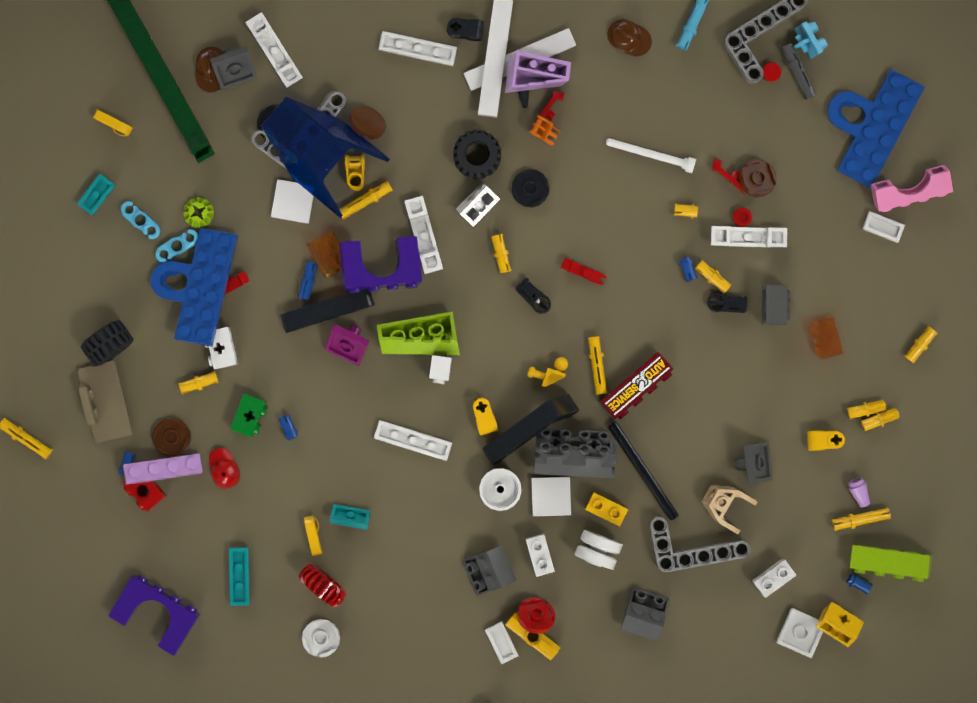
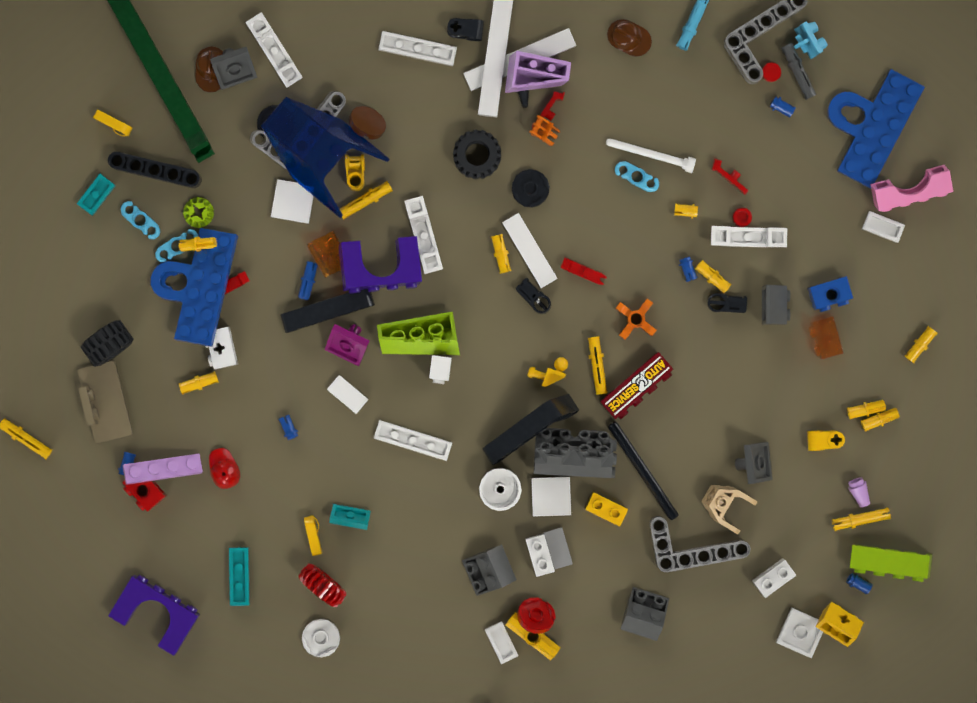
(146, 164): none -> black beam
(171, 437): reddish brown tile -> none
(197, 244): none -> yellow axle
(247, 404): green brick -> none
(347, 394): none -> white tile
(477, 204): white brick -> none
(485, 420): yellow piece -> none
(529, 250): none -> white tile
(558, 548): none -> light grey tile
(598, 549): white wheel -> none
(643, 183): none -> medium azure piece
(643, 324): none -> orange pin
(757, 178): reddish brown tile -> none
(781, 106): none -> blue pin
(839, 286): none -> blue brick

